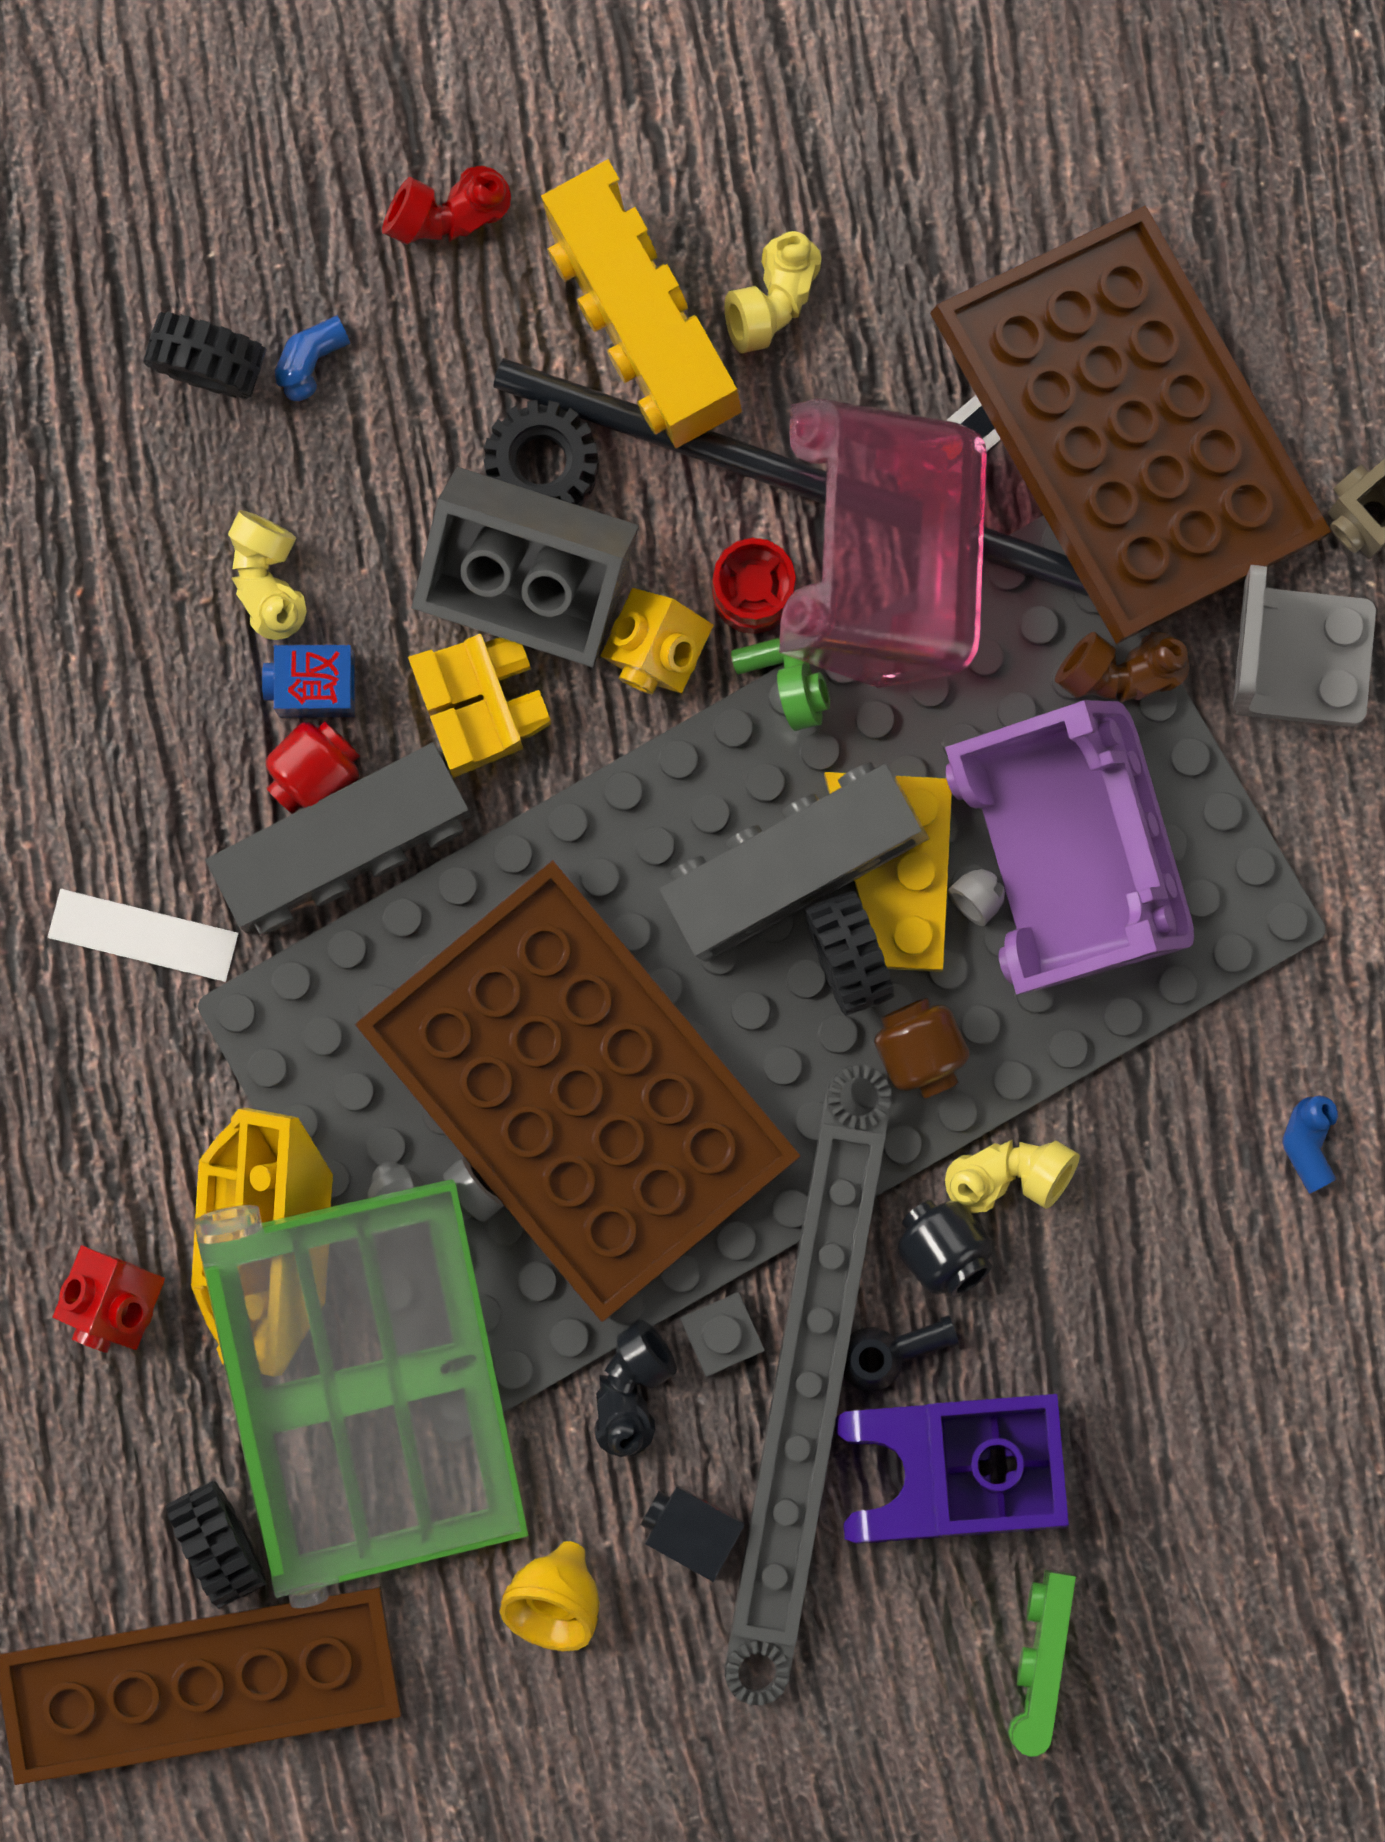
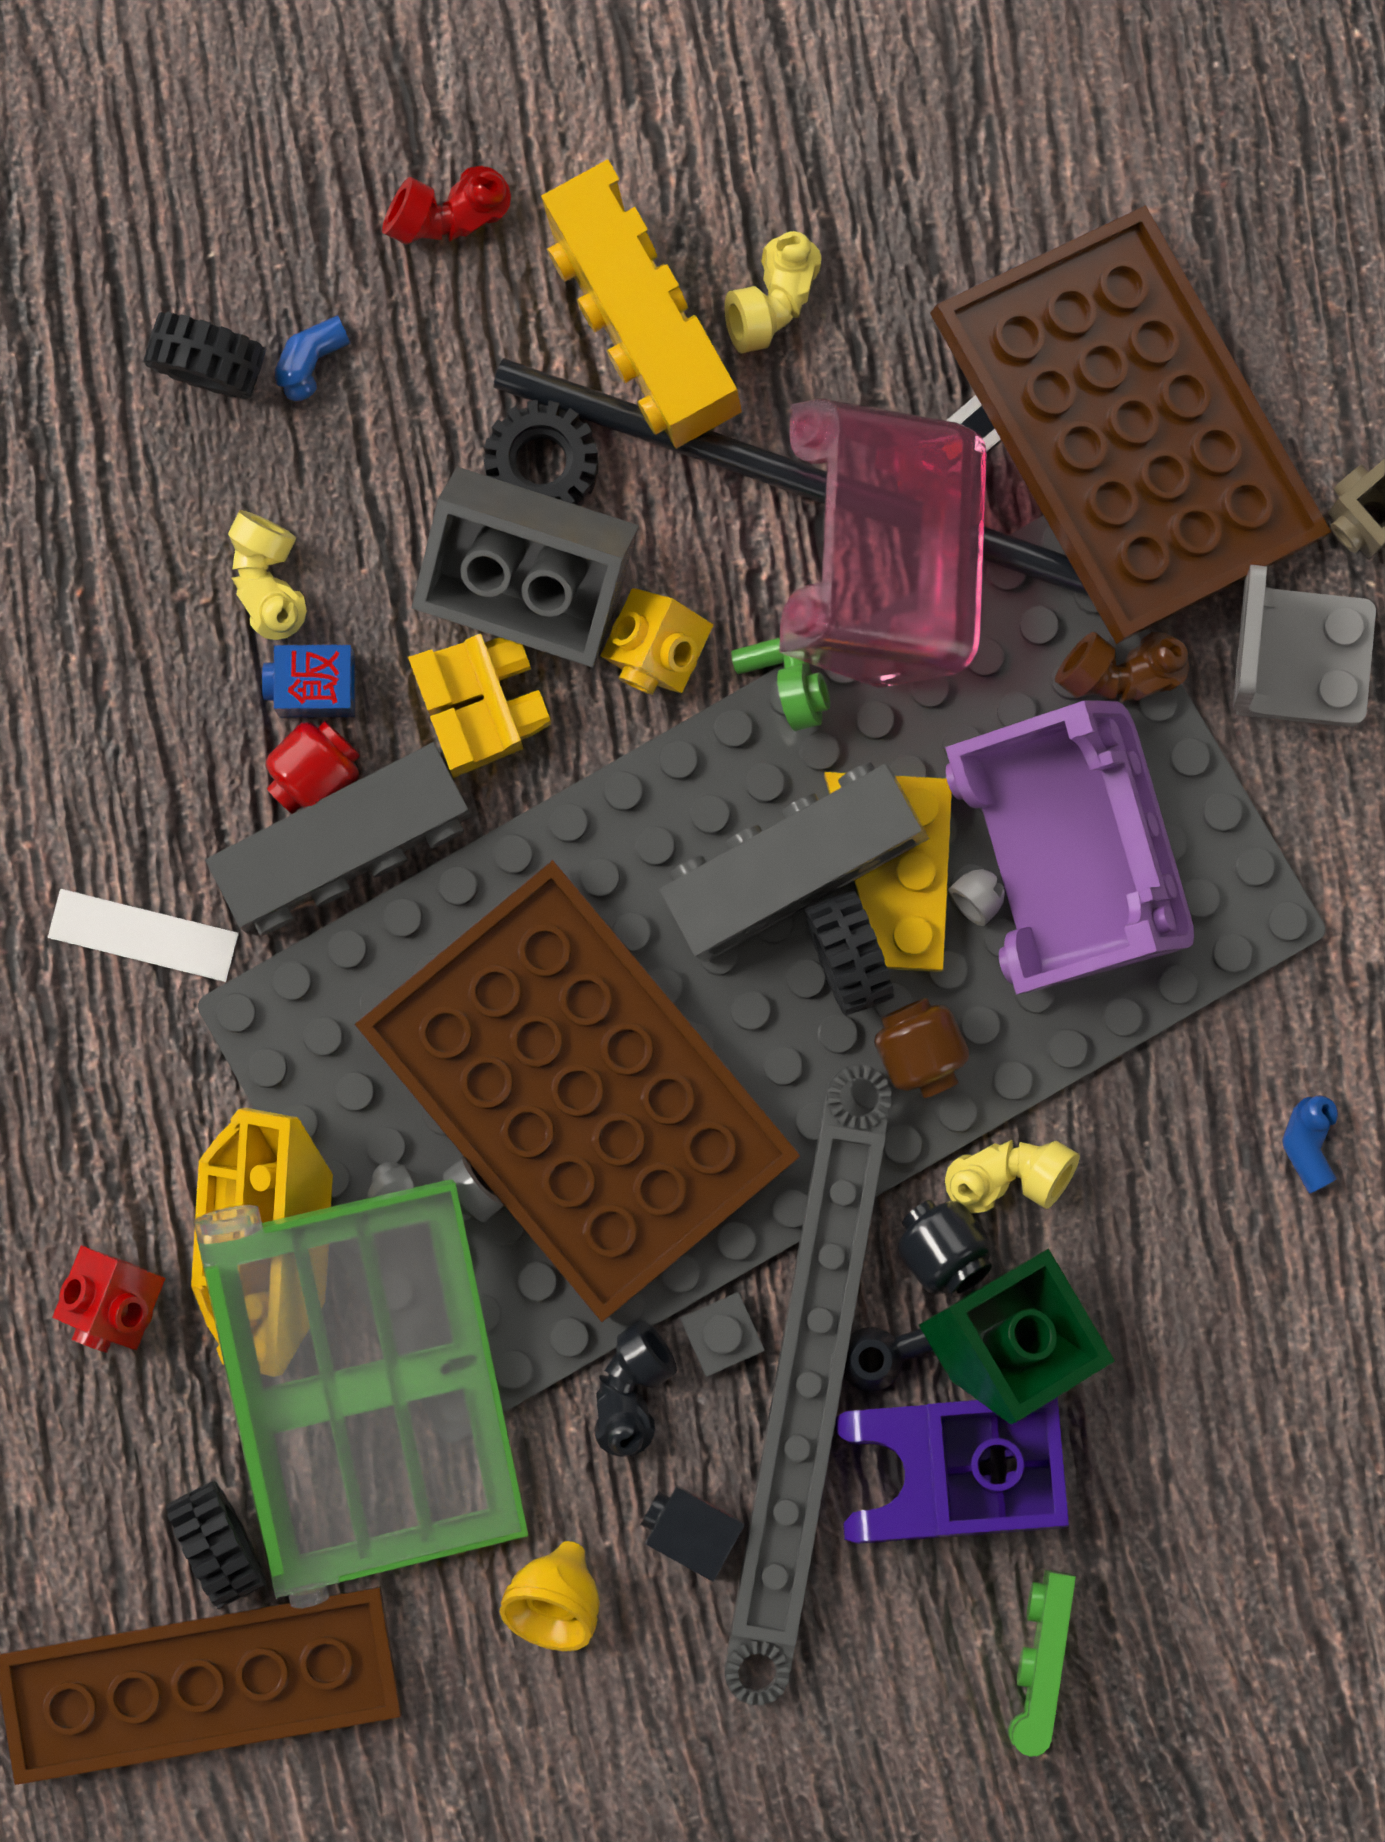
(752, 585): red wheel -> none
(1018, 1339): none -> dark green slope

